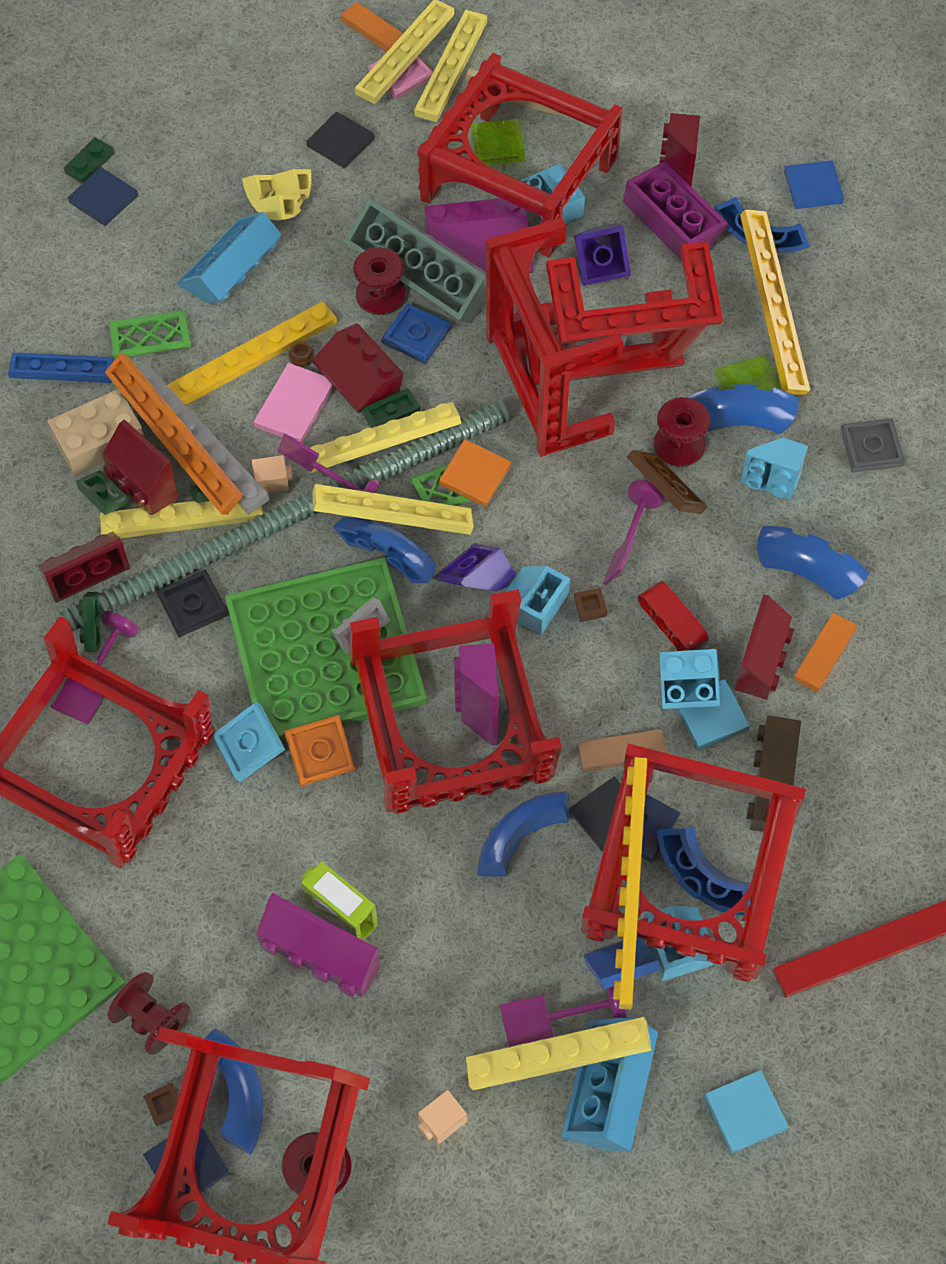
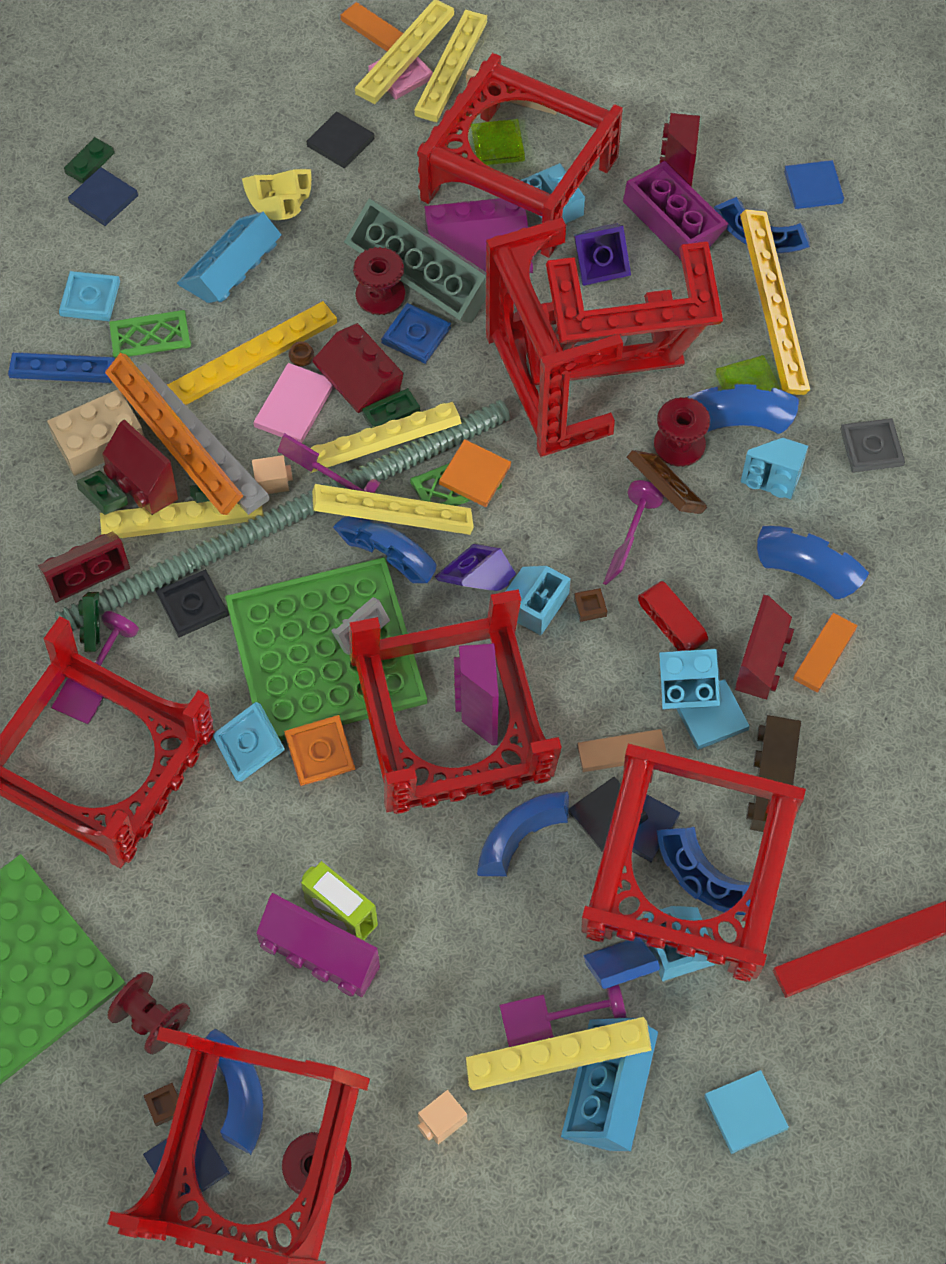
(89, 296): none -> medium azure tile
(630, 894): yellow plate -> none

